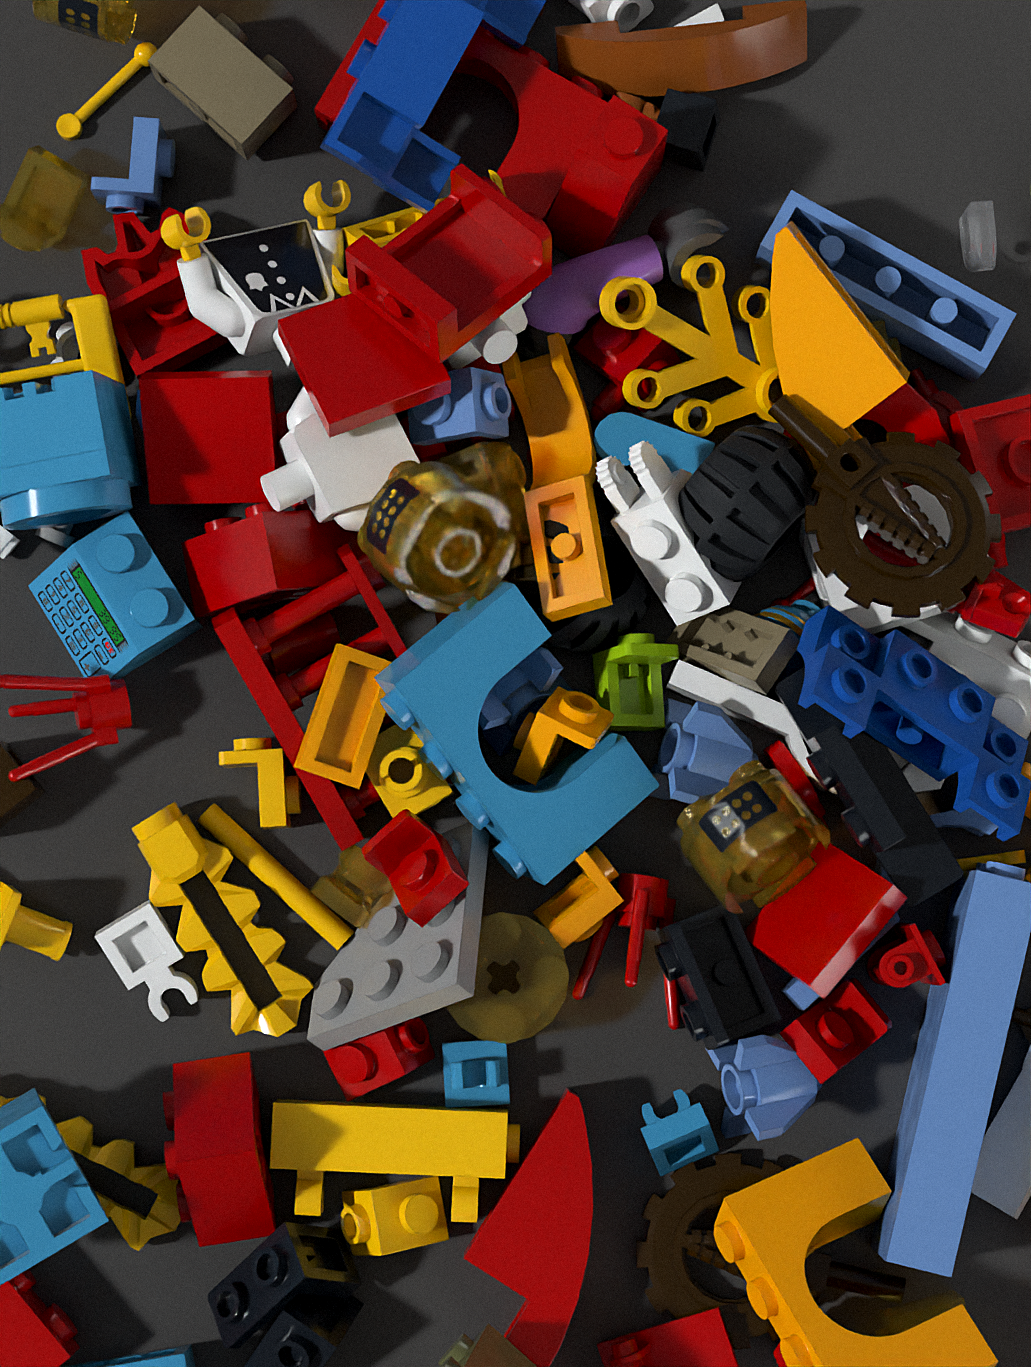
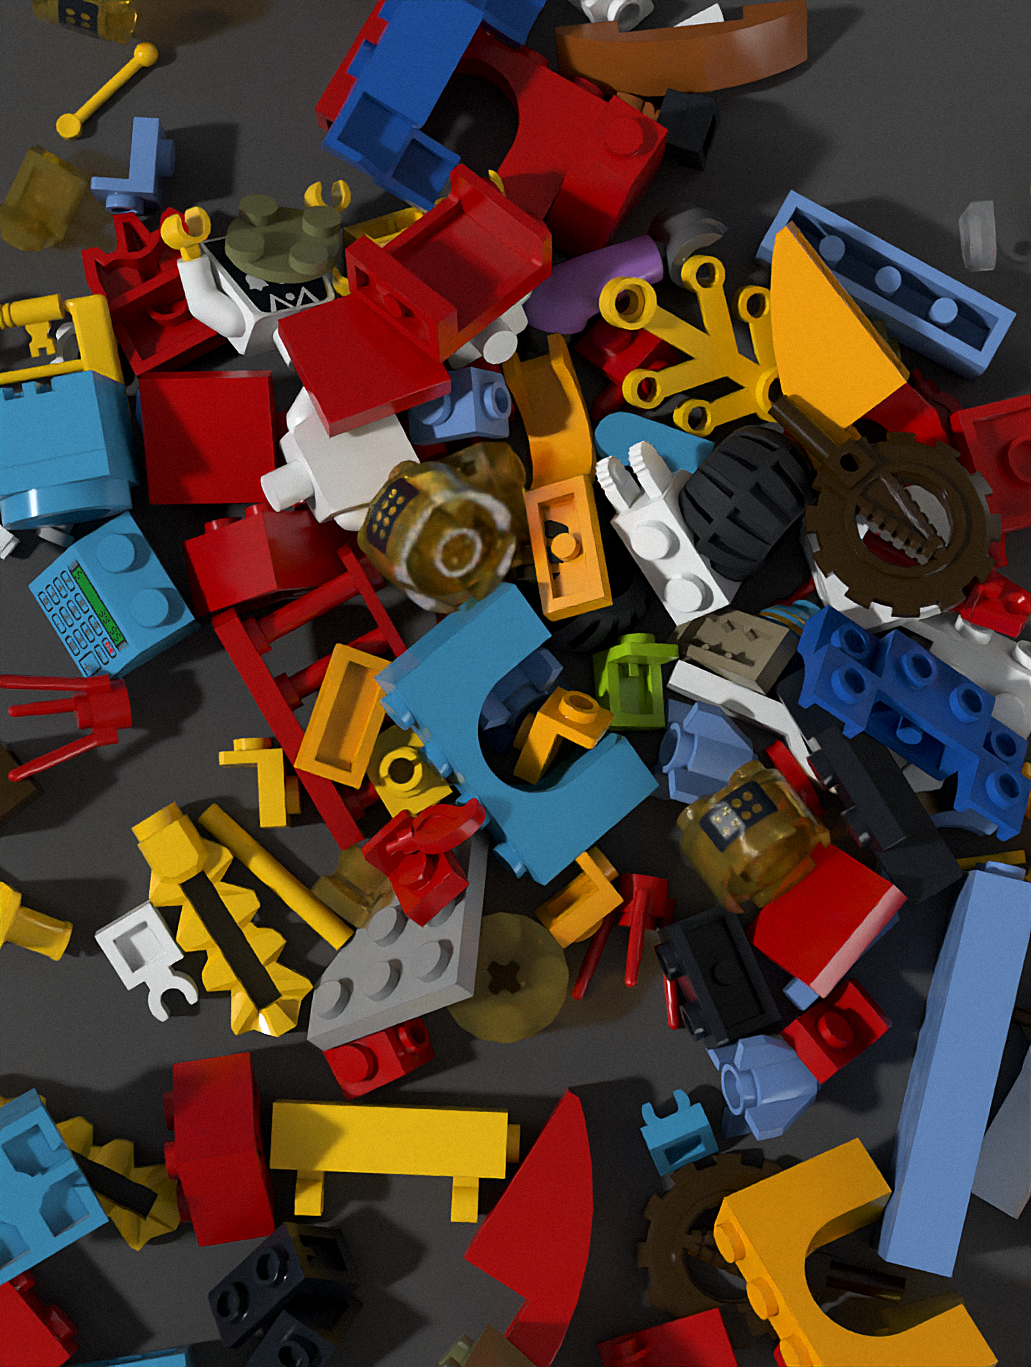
(225, 81): dark tan brick -> none
(283, 241): none -> olive piece
(303, 646): red cone -> none
(394, 1217): yellow bracket -> none
(439, 829): none -> red piece
(475, 1073): dark azure tile -> none
(907, 959): red hinge -> none

